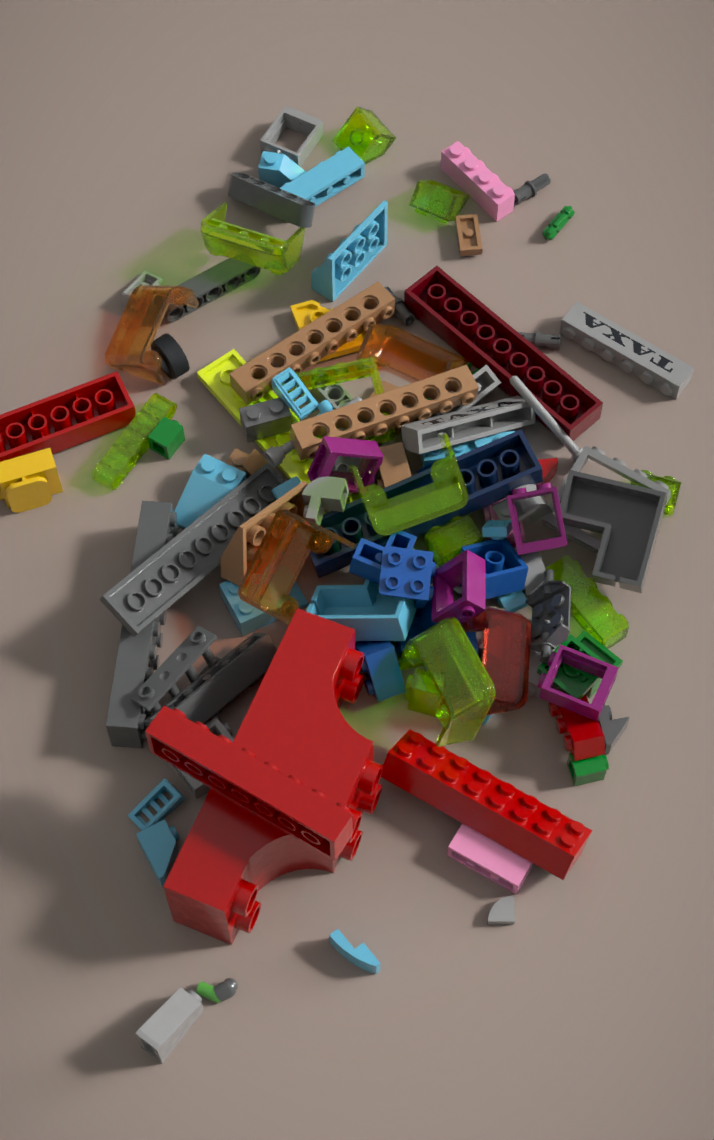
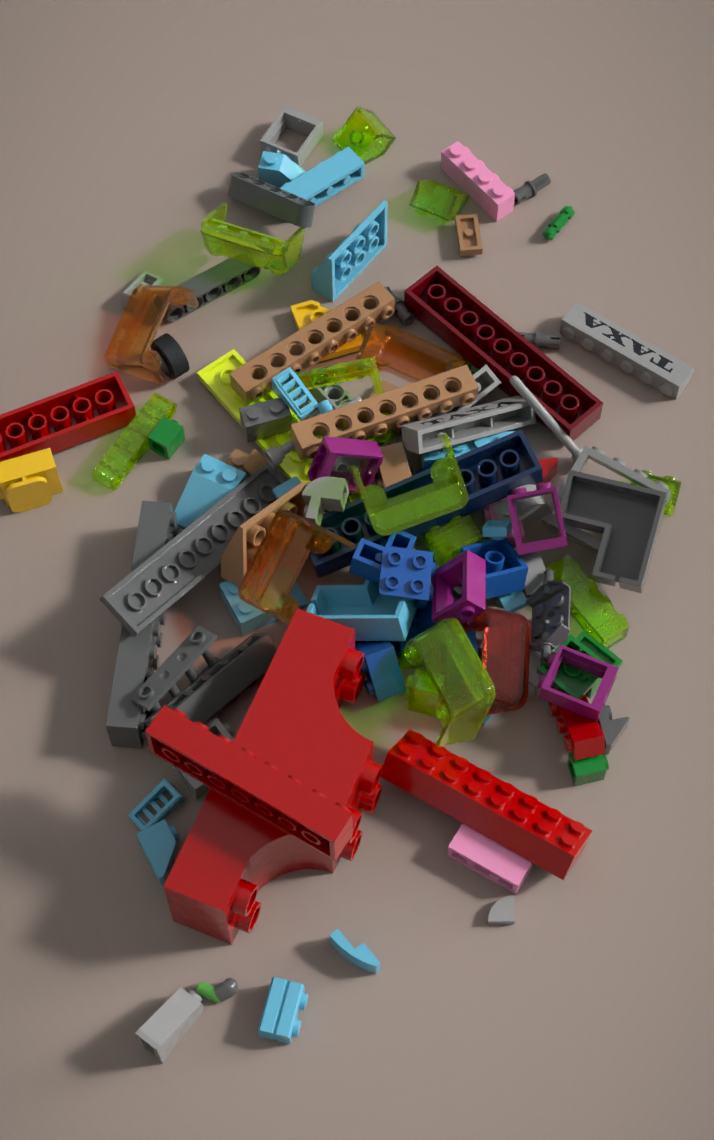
(282, 1010): none -> medium azure brick

